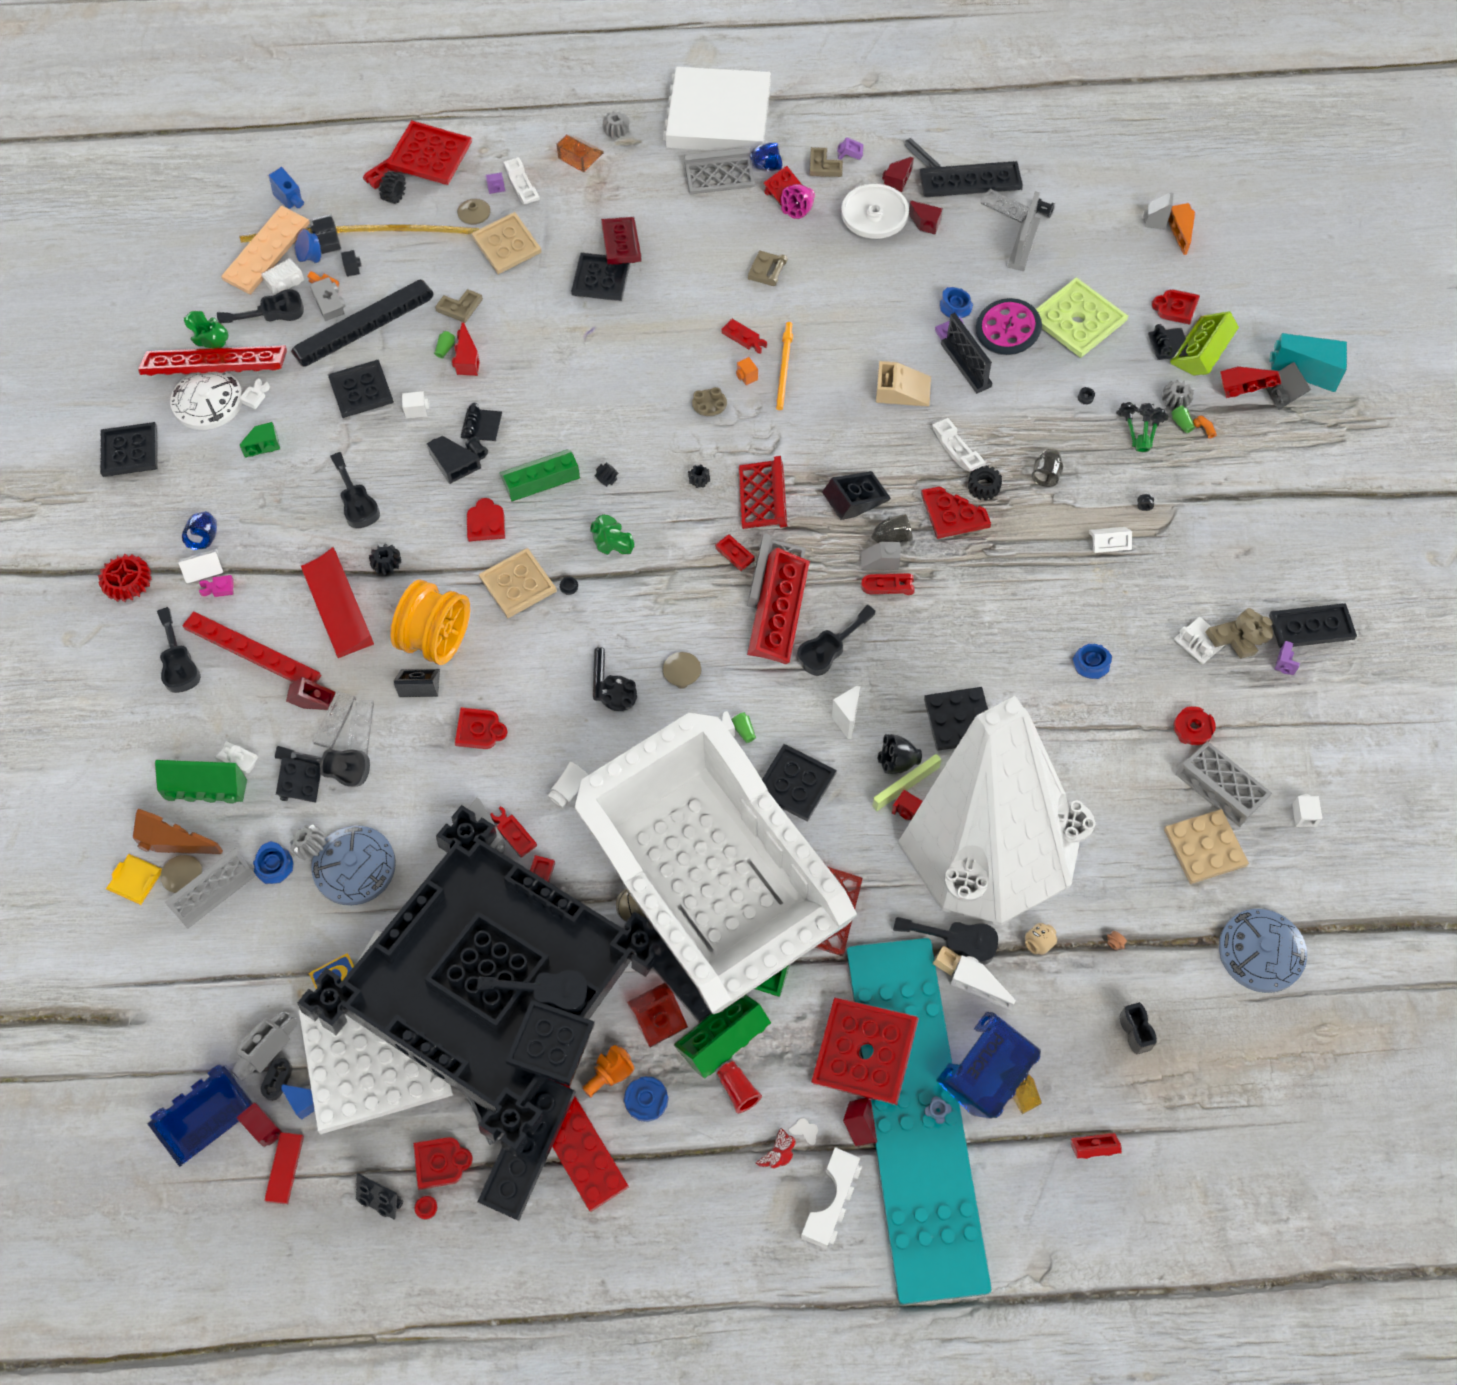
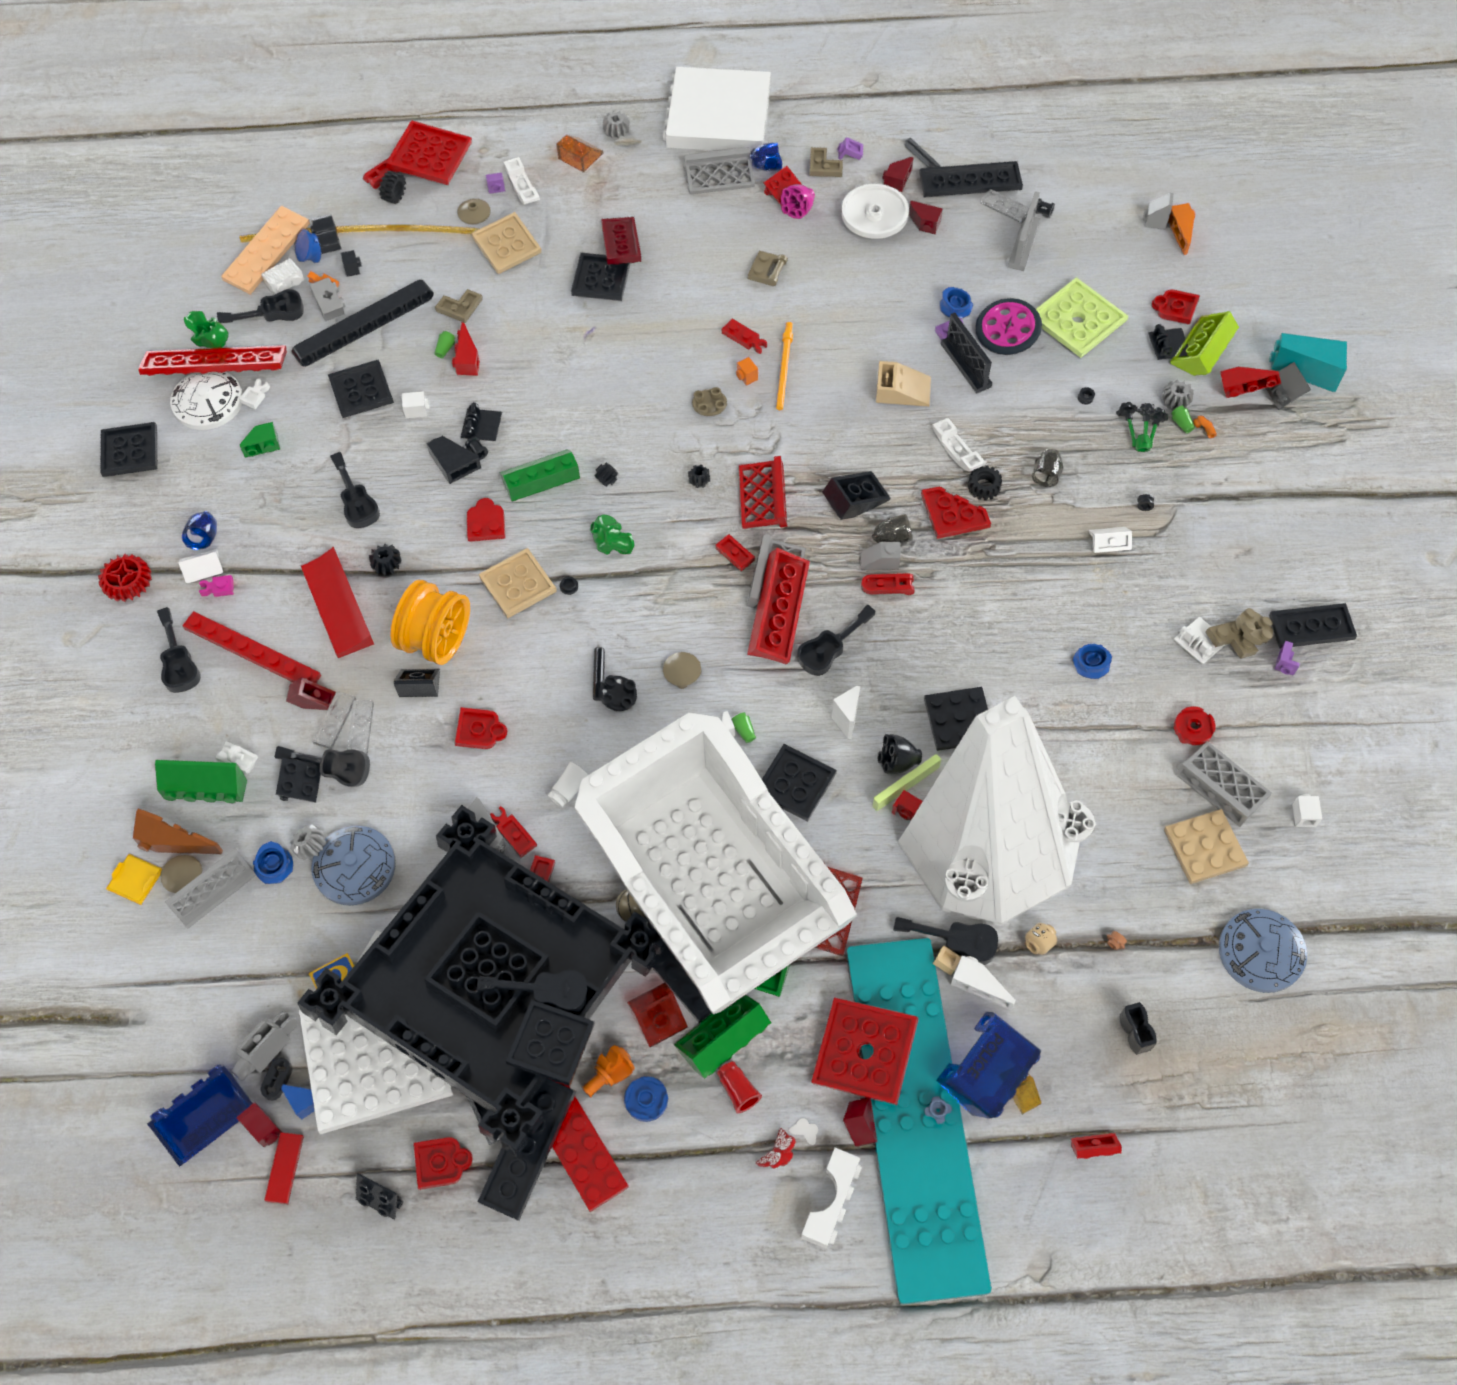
(285, 189): blue torso -> none
(426, 1207): red plate -> none

